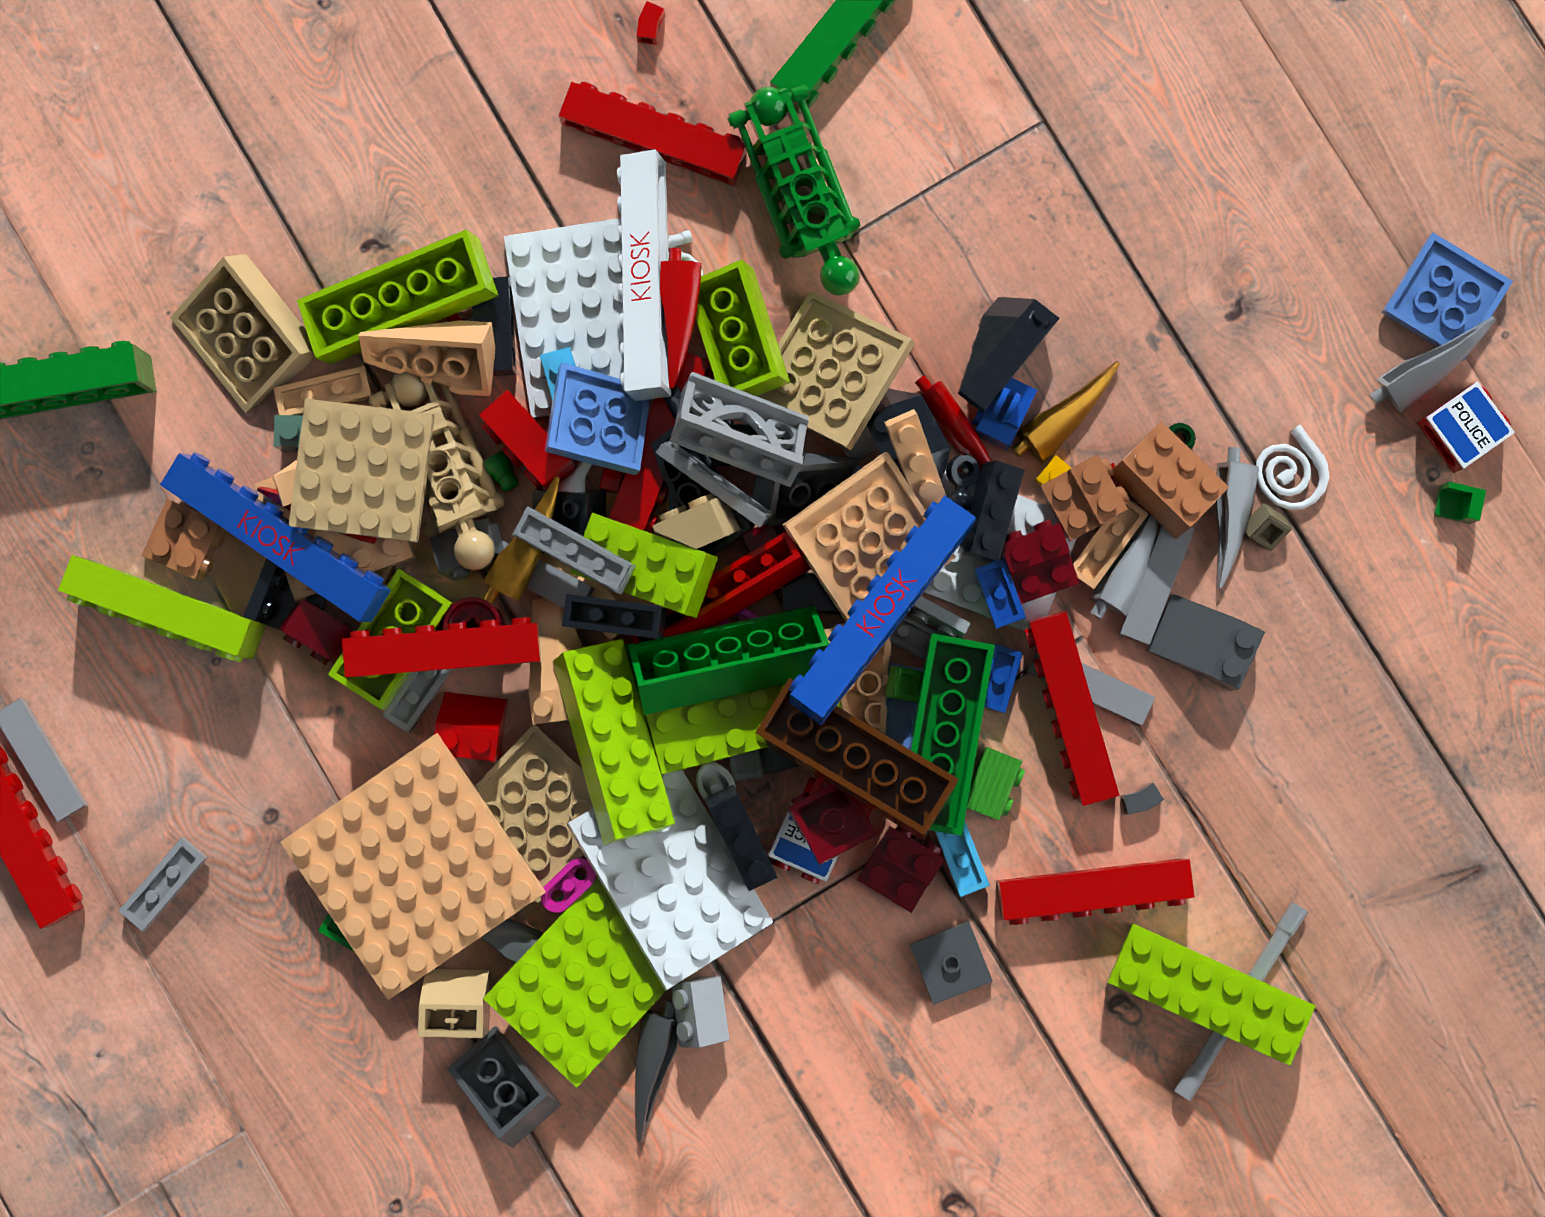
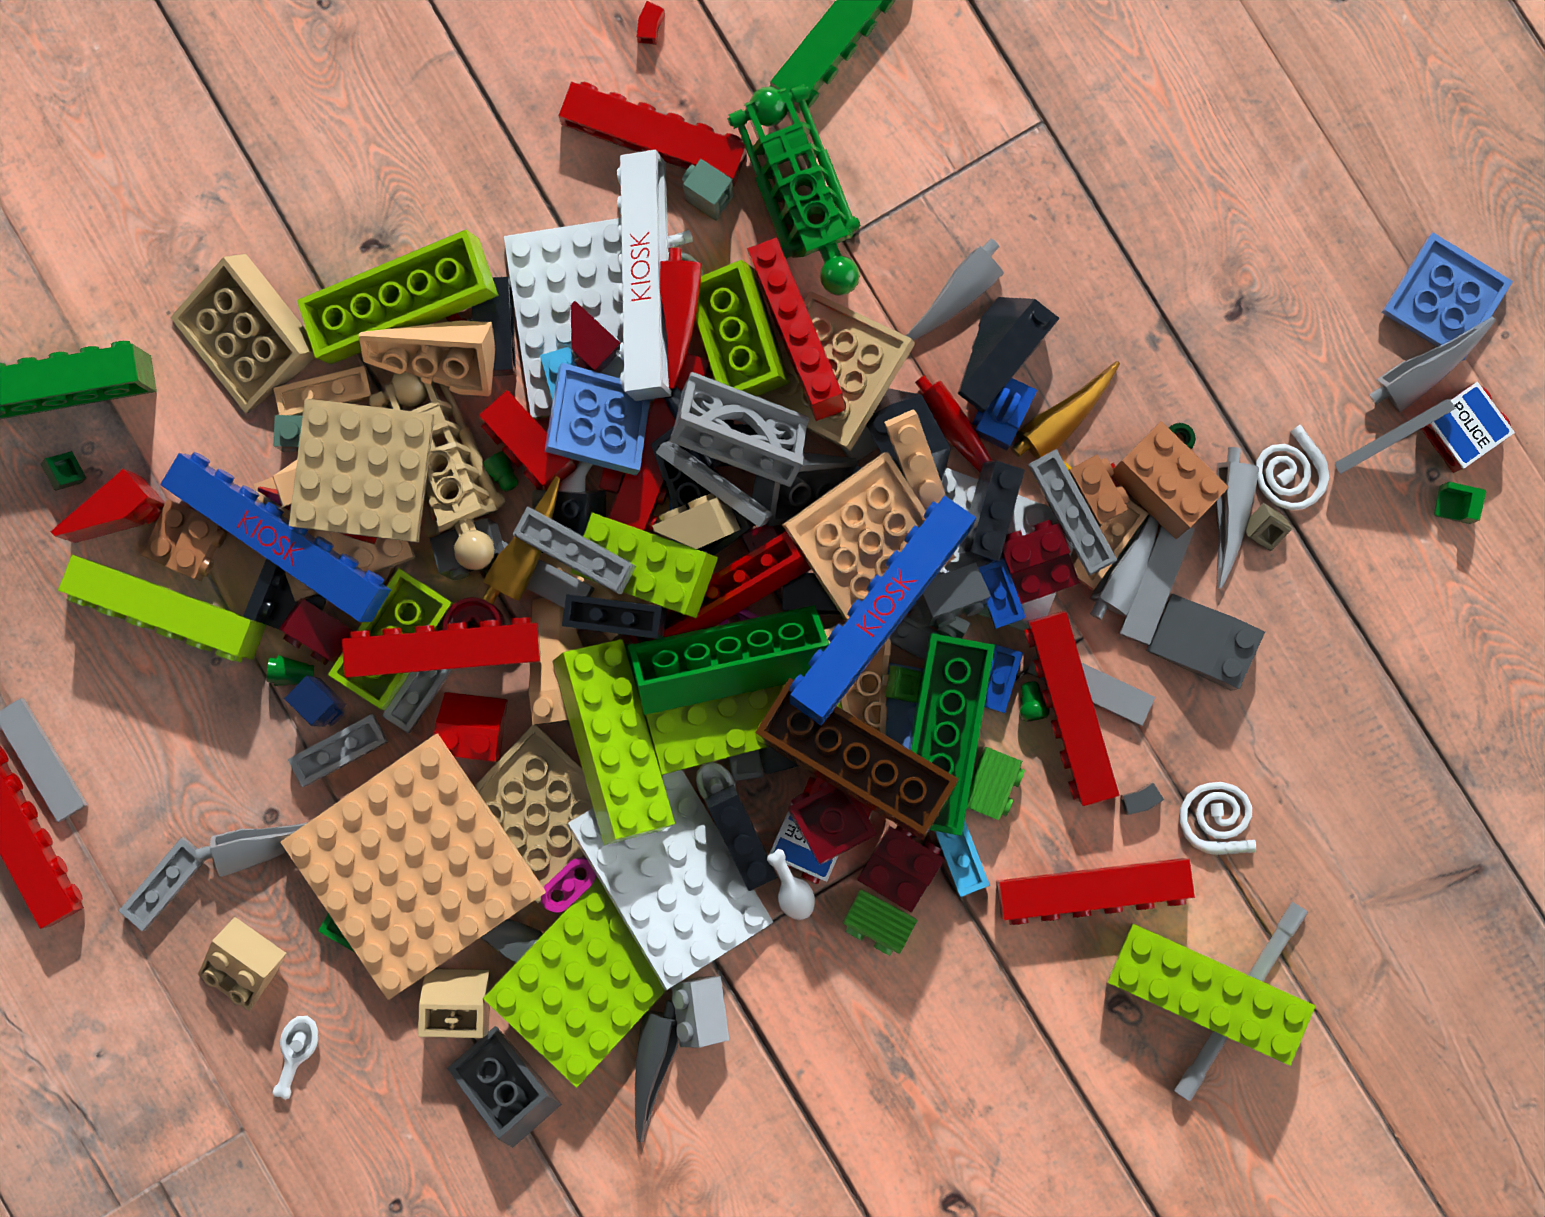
(63, 470): none -> dark green plate
(117, 506): none -> red slope
(241, 963): none -> tan slope
(245, 847): none -> light grey piece
(287, 671): none -> green cone
(296, 1044): none -> white piece
(316, 702): none -> dark blue brick
(338, 750): none -> light grey plate
(591, 341): none -> dark red slope
(707, 189): none -> sand green brick
(795, 894): none -> white piece
(796, 329): none -> red brick
(879, 922): none -> bright green brick
(951, 962): dark grey plate -> none
(953, 595): none -> dark grey brick
(965, 285): none -> light grey piece
(969, 477): black plate -> none
(1033, 704): none -> green piece
(1072, 512): none -> light grey tile
(1217, 811): none -> white piece
(1395, 435): none -> light grey tile

